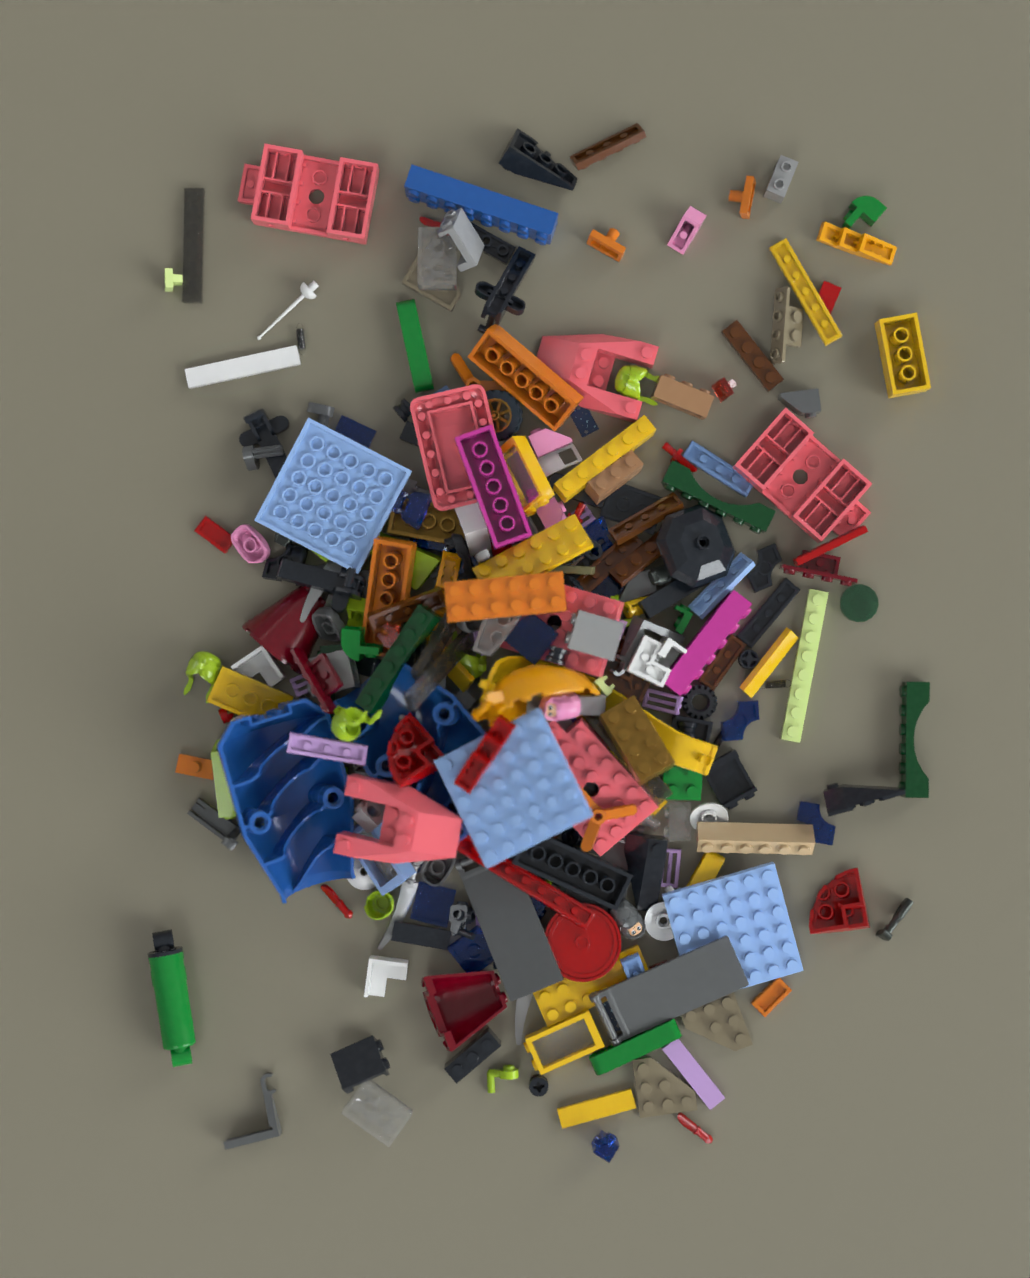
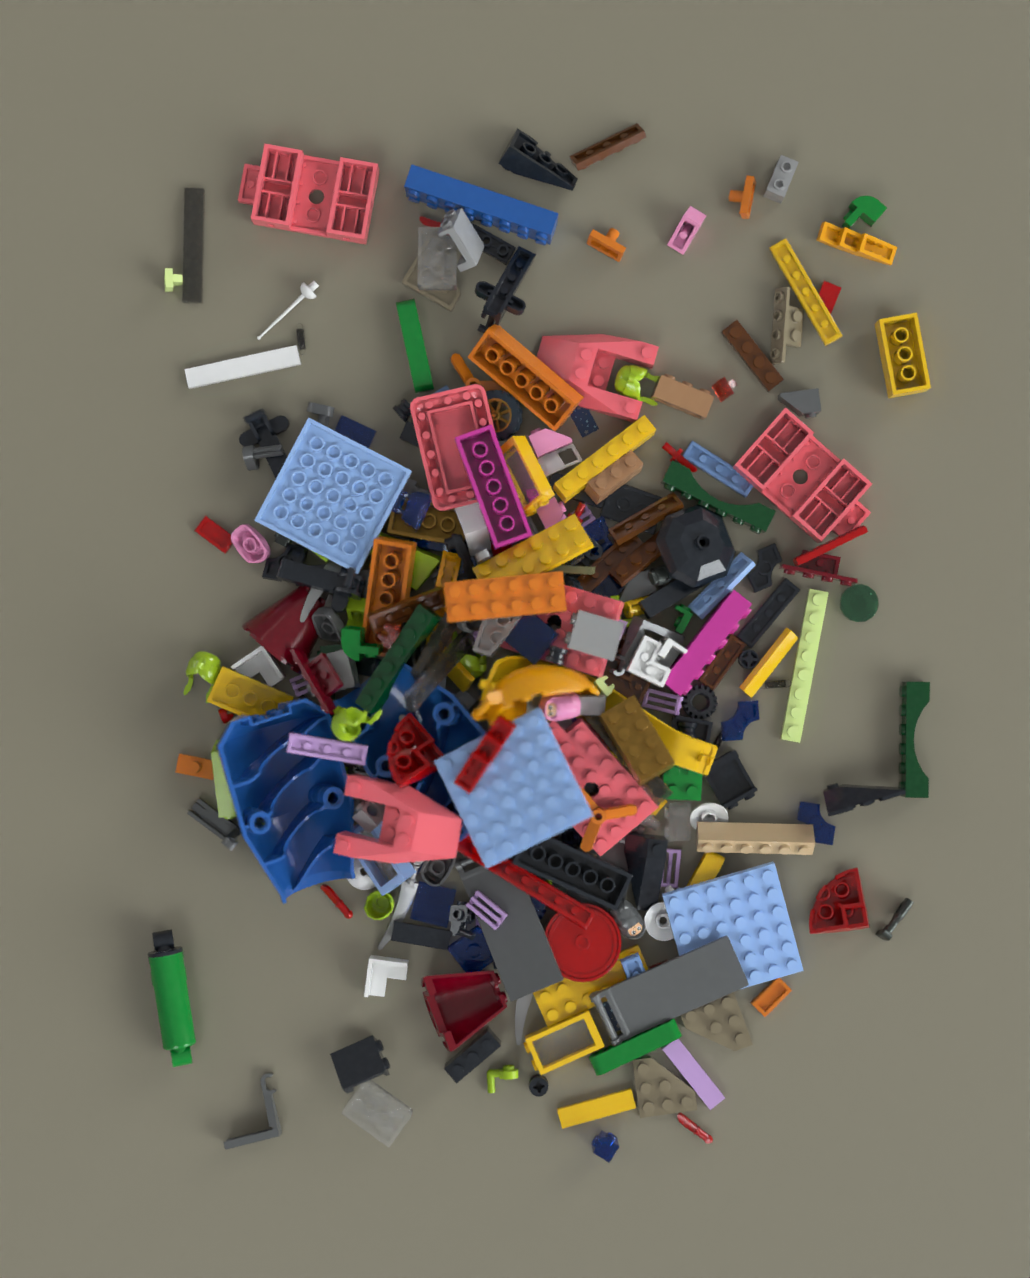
(474, 900): none -> lavender tile

